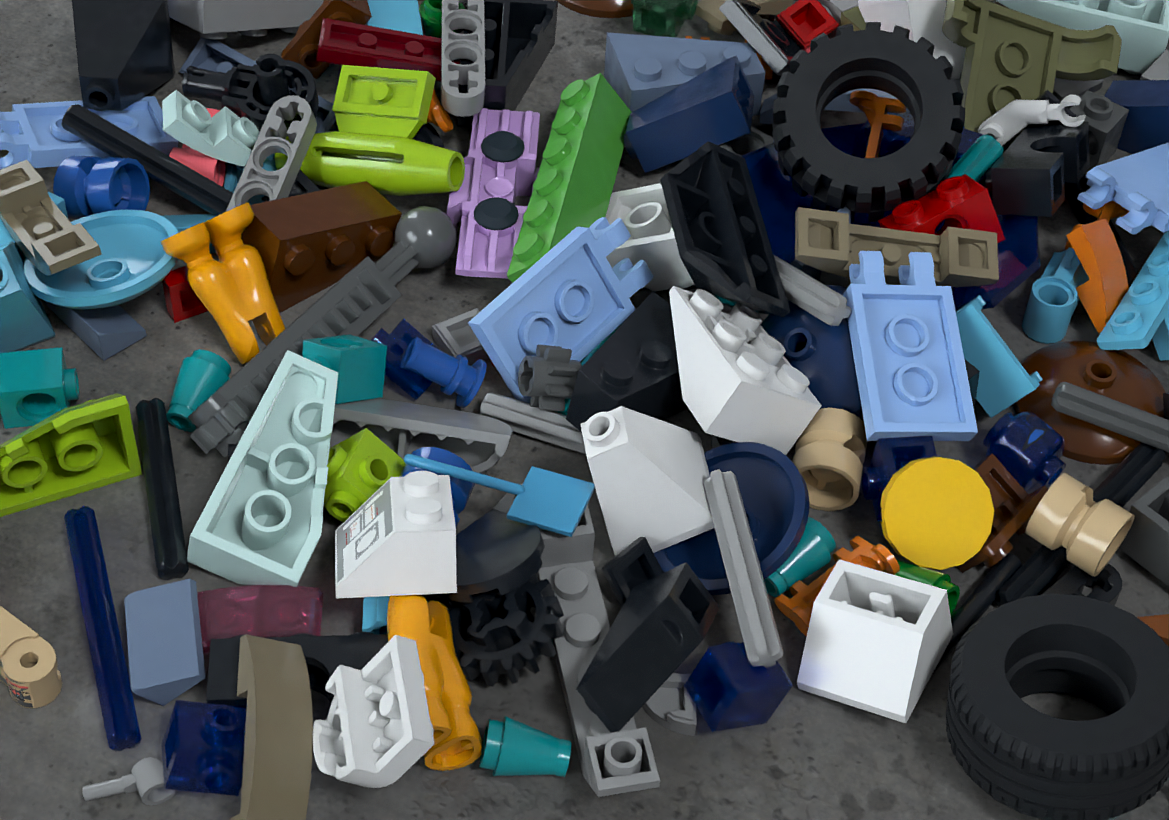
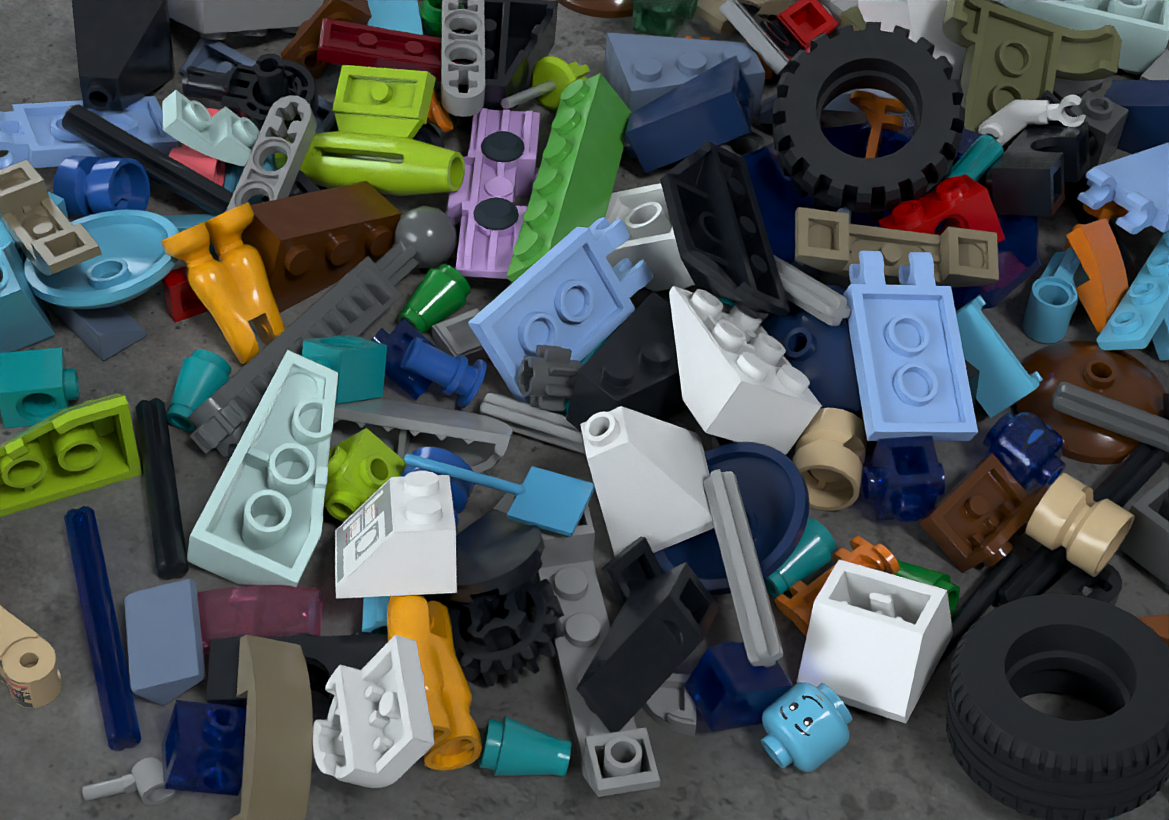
(436, 298): none -> green cone
(548, 81): none -> lime piece
(805, 727): none -> medium azure head
(936, 512): yellow tile -> none

